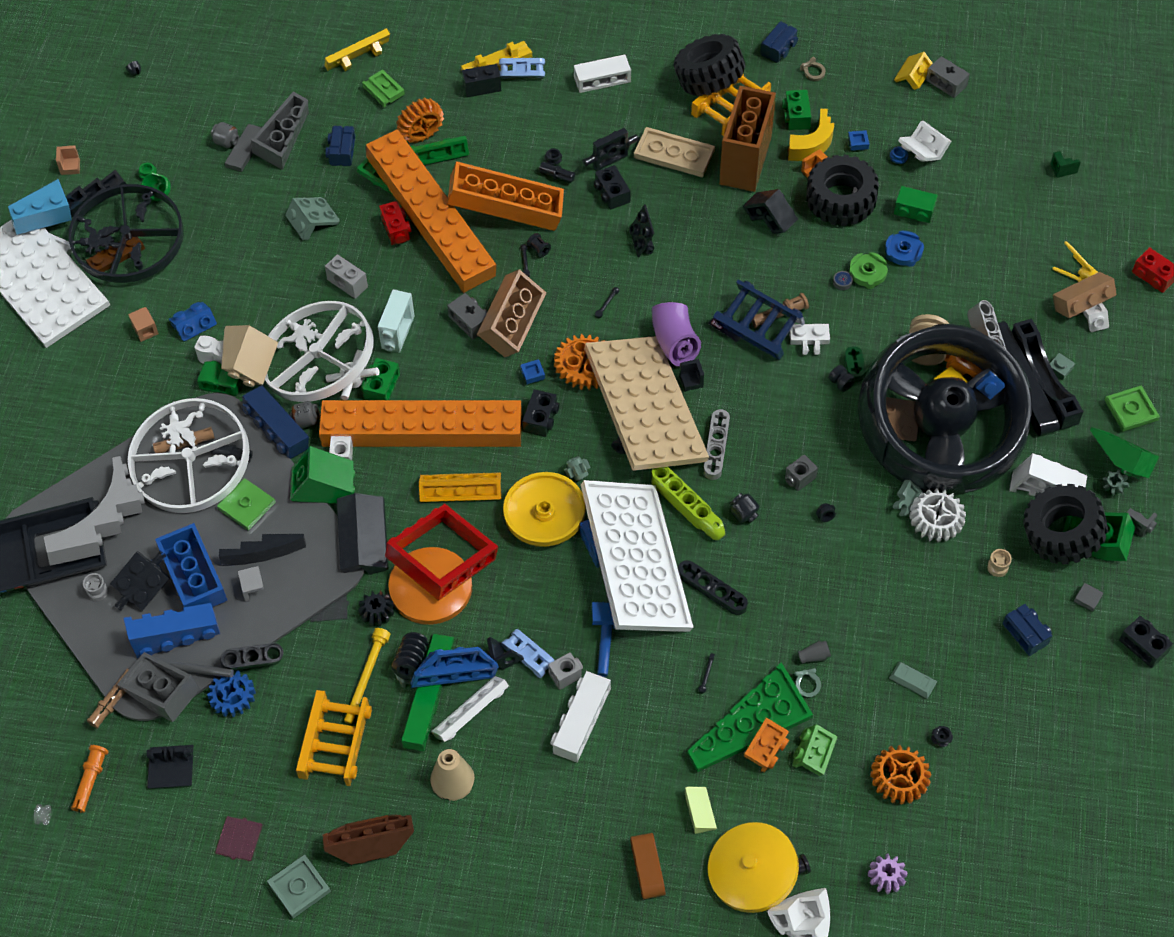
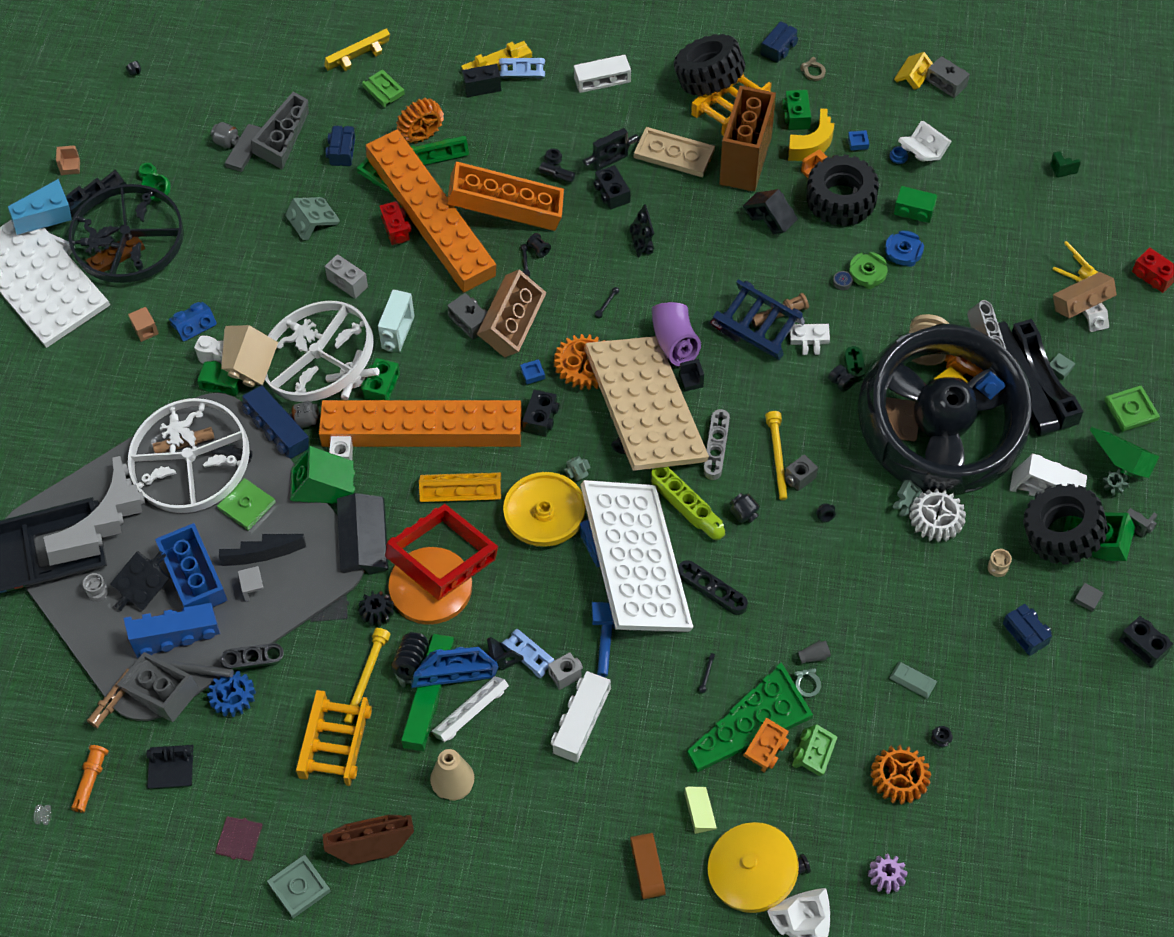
(773, 420): none -> yellow piece

